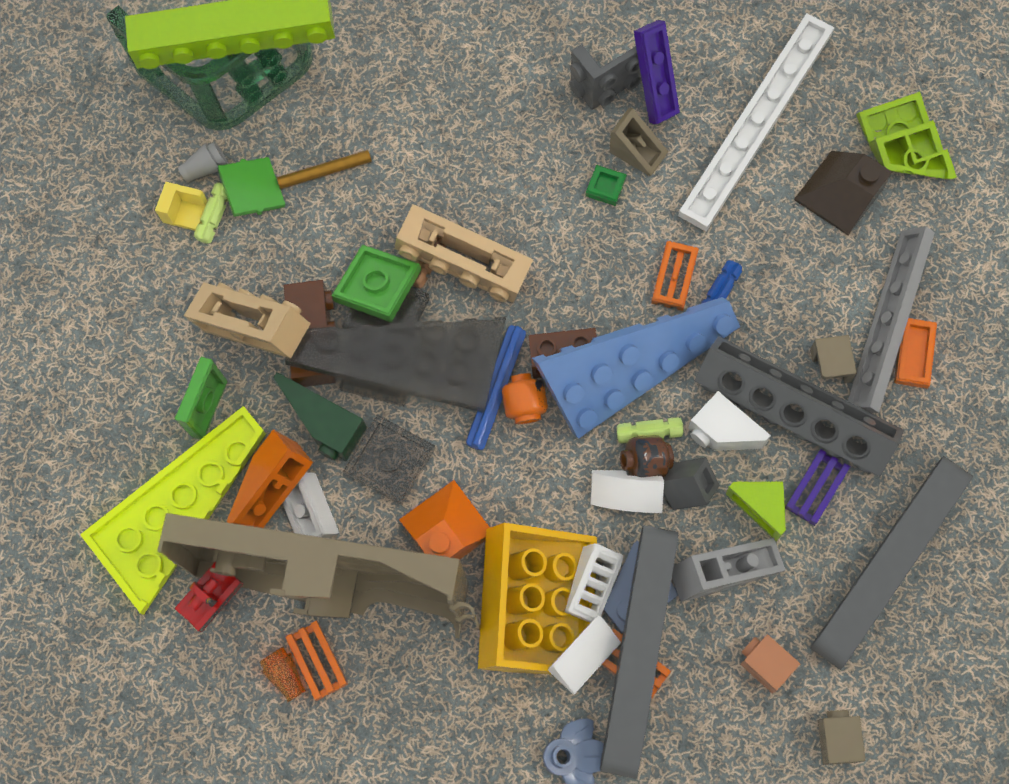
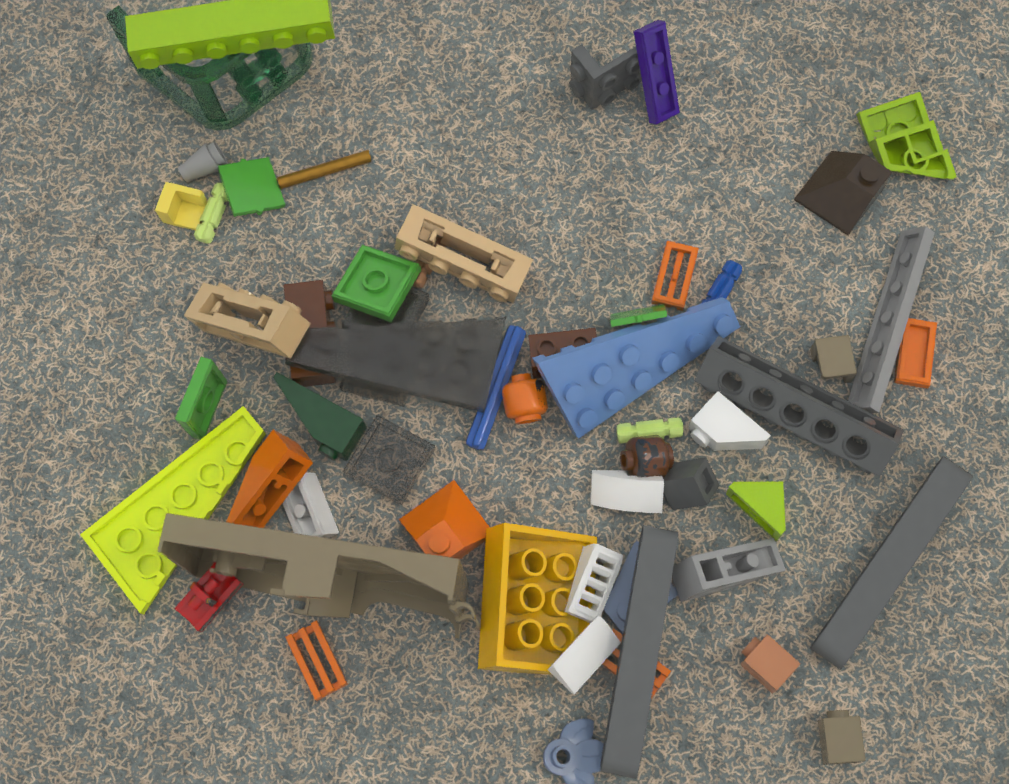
(282, 673): clear orange cone -> none
(606, 185): green tile -> none
(636, 143): dark tan slope -> none
(638, 315): none -> bright green piece
(755, 122): white plate -> none
(831, 462): dark purple tile -> none

